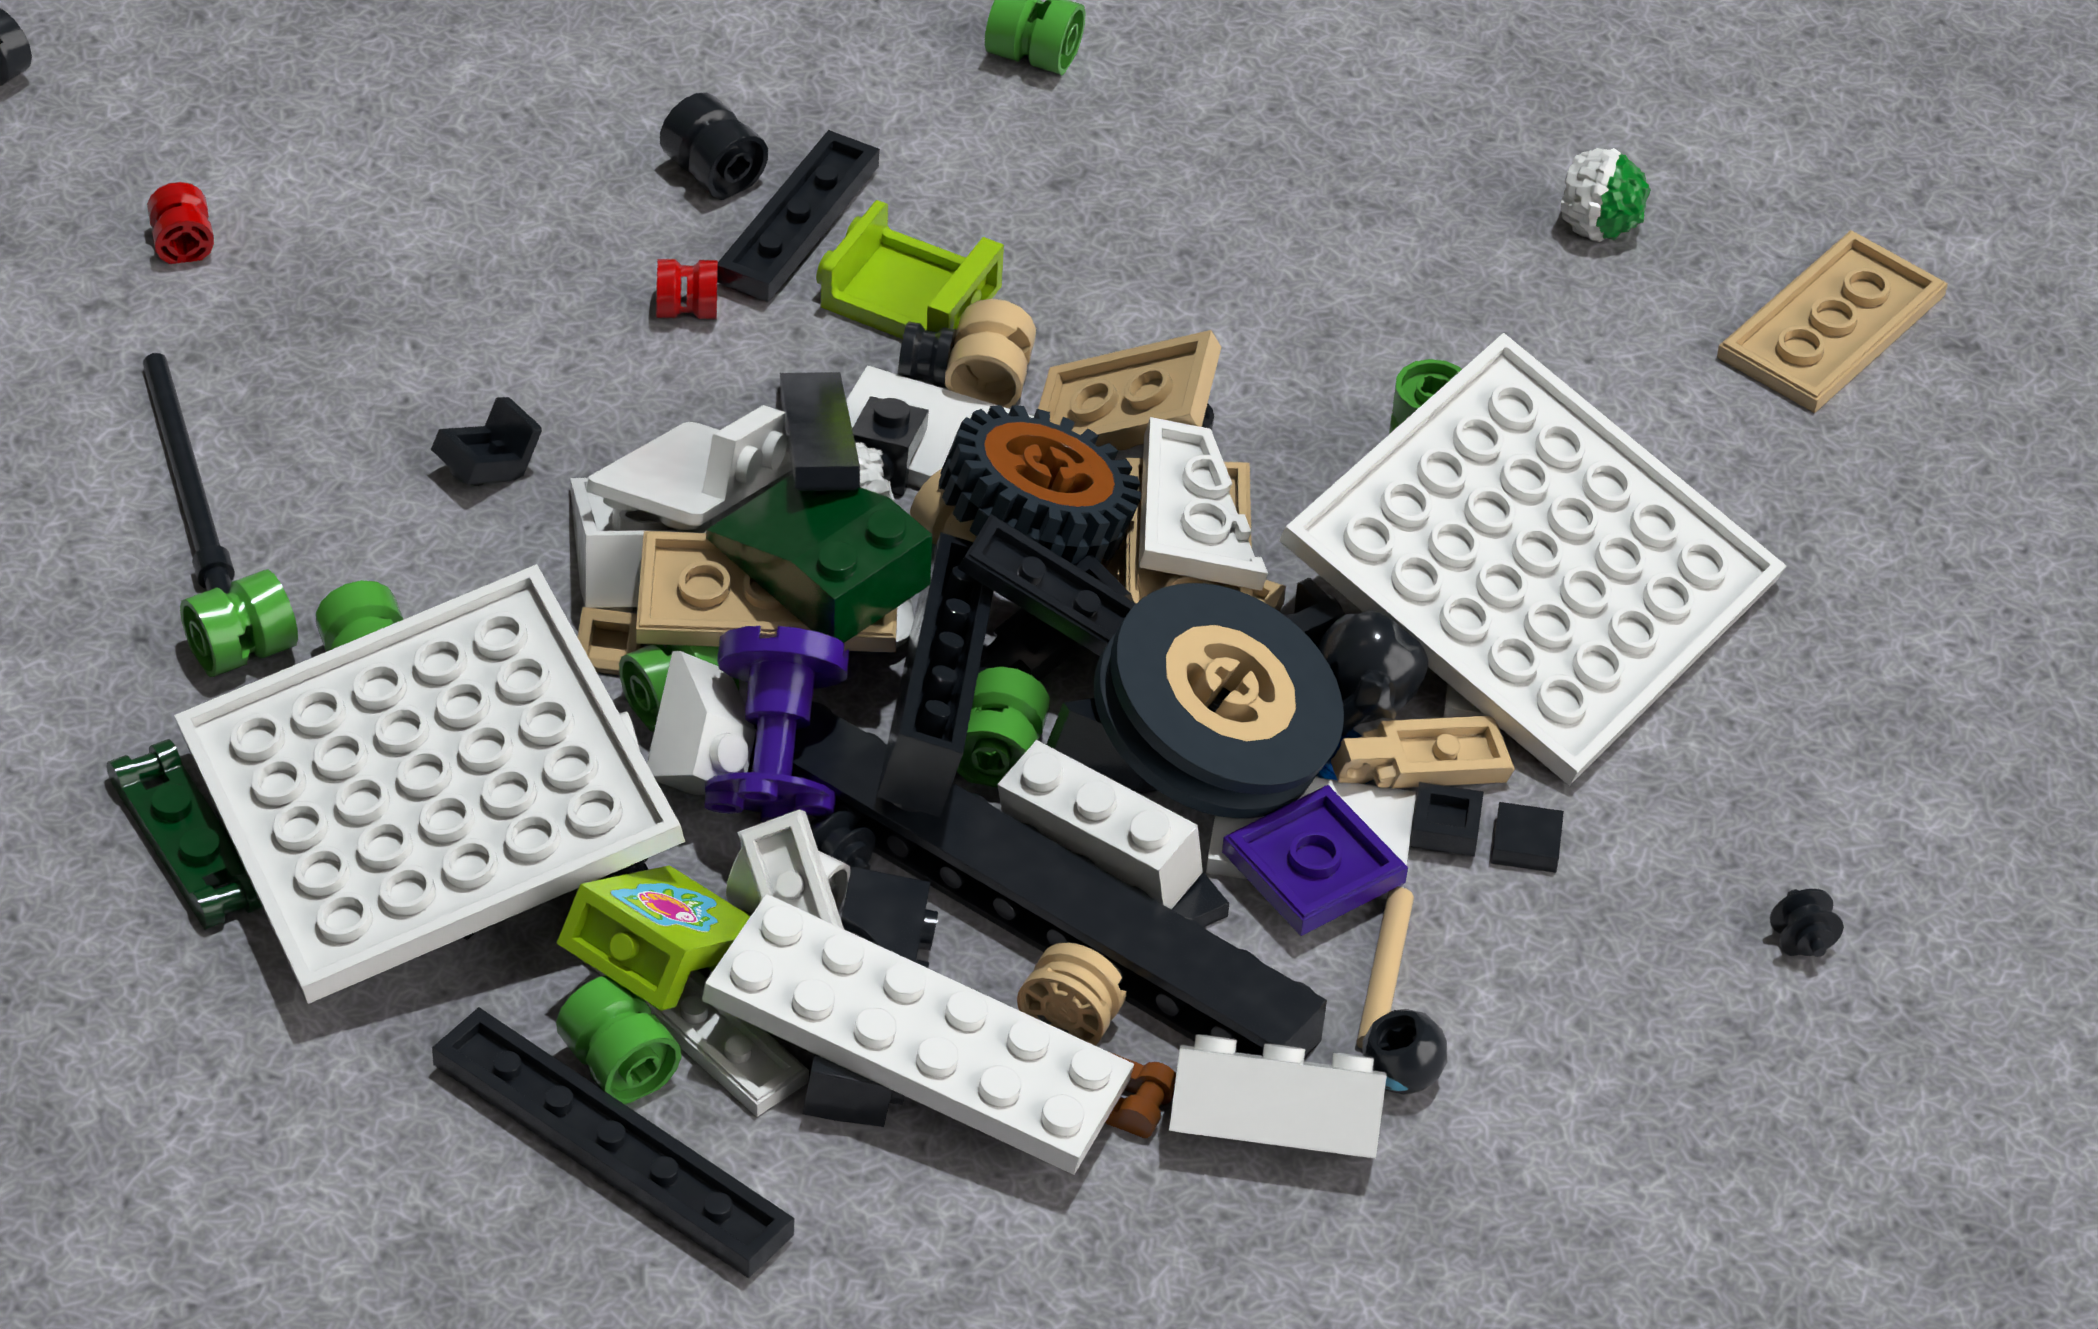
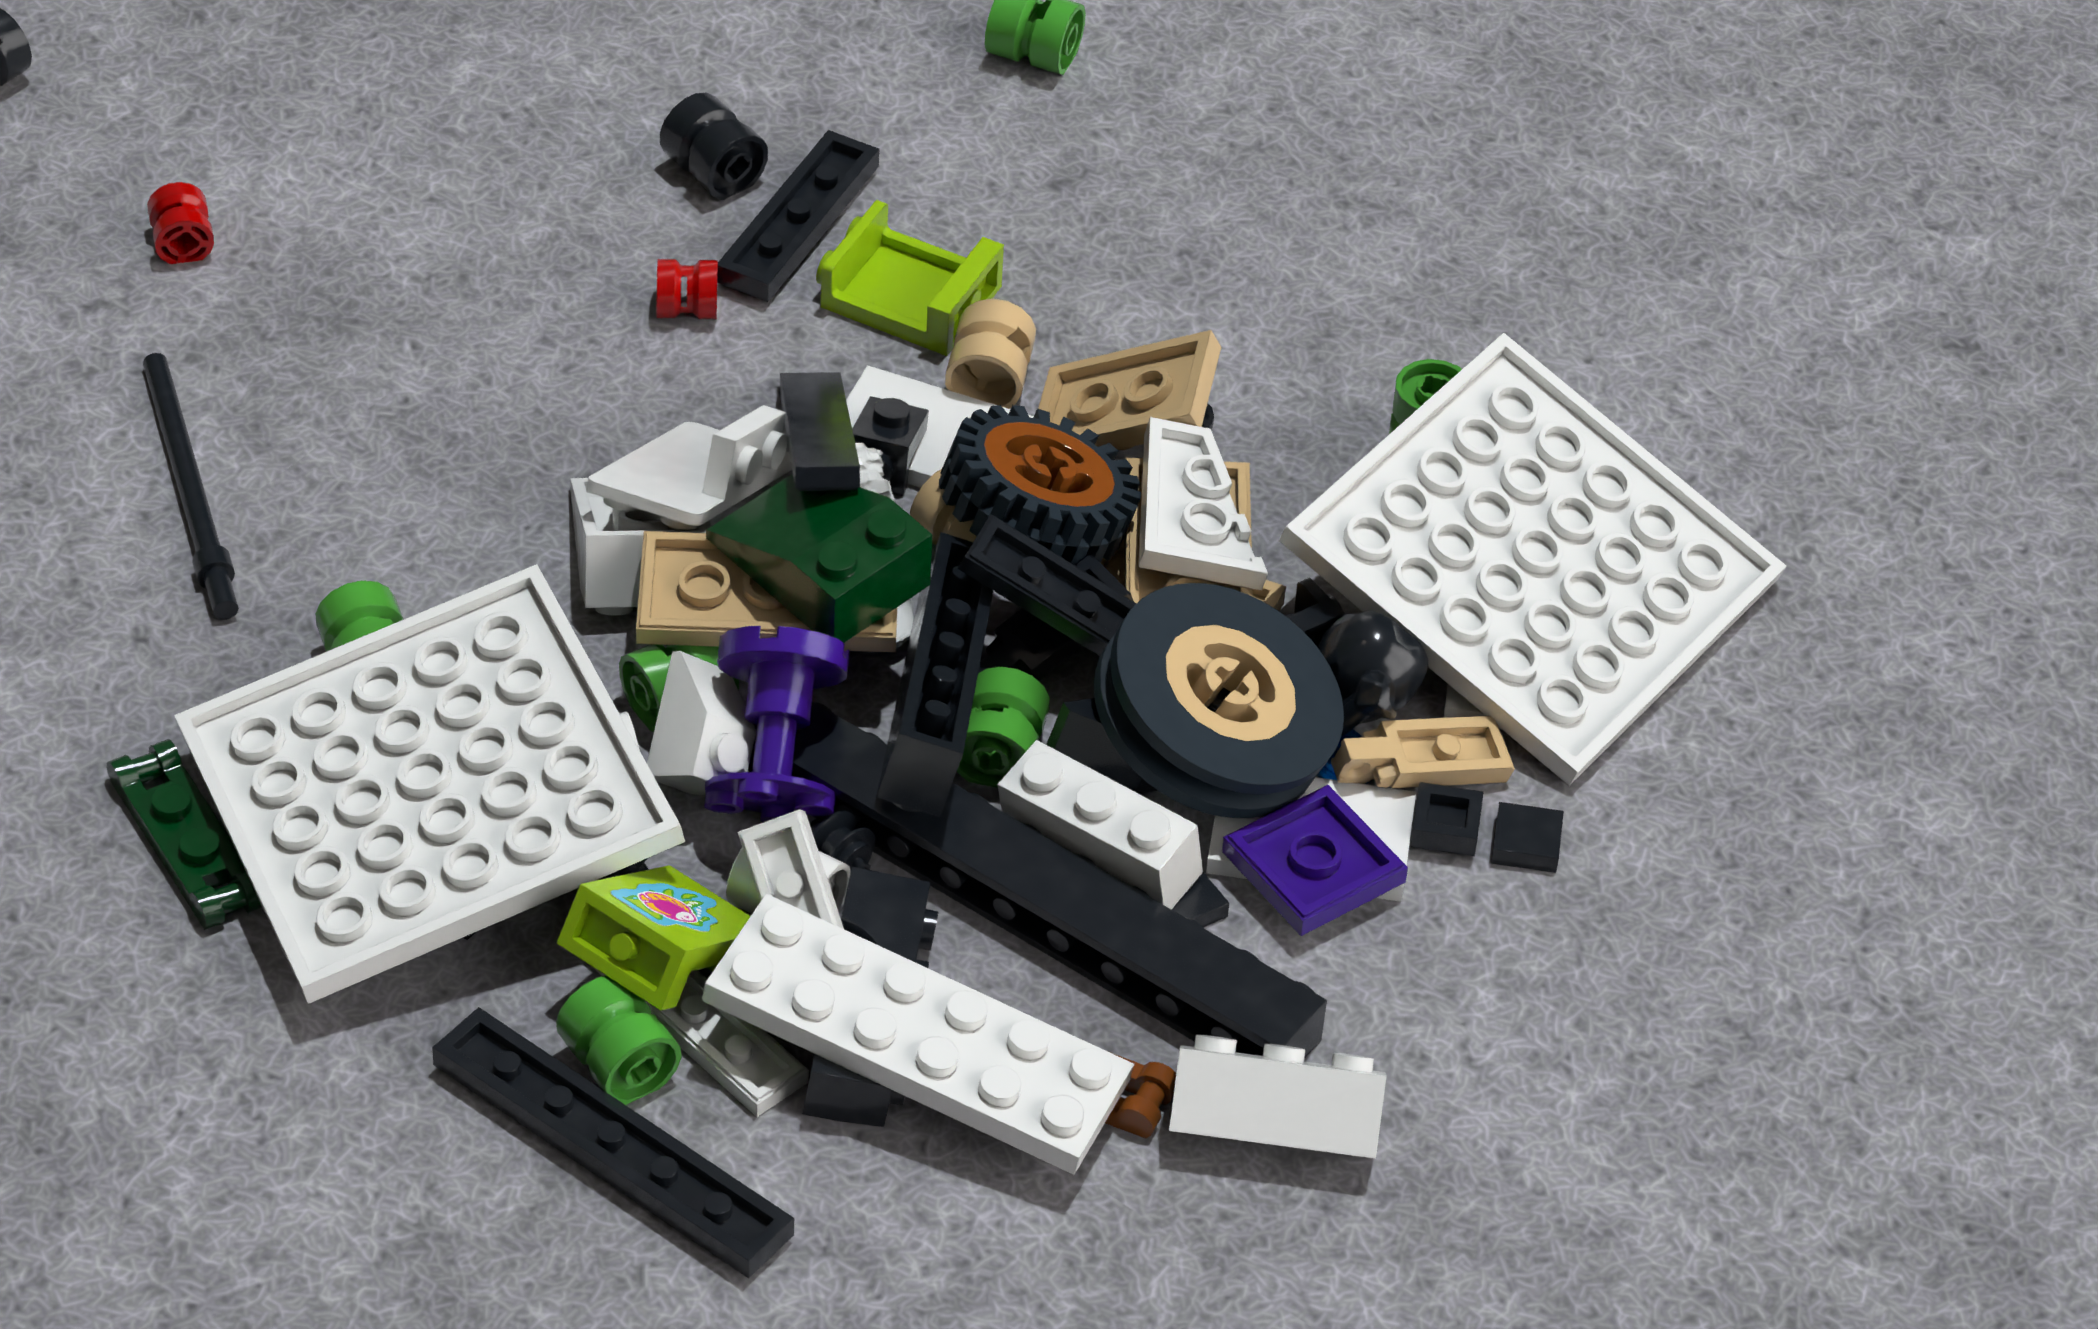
(245, 620): bright green wheel -> none
(490, 451): black bracket -> none
(607, 637): tan slope -> none
(926, 353): black wheel -> none
(1073, 991): tan wheel -> none
(1387, 958): tan bar -> none
(1407, 1049): black piece -> none
(1604, 194): piece -> none
(1806, 922): black wheel -> none
(1832, 321): tan tile -> none

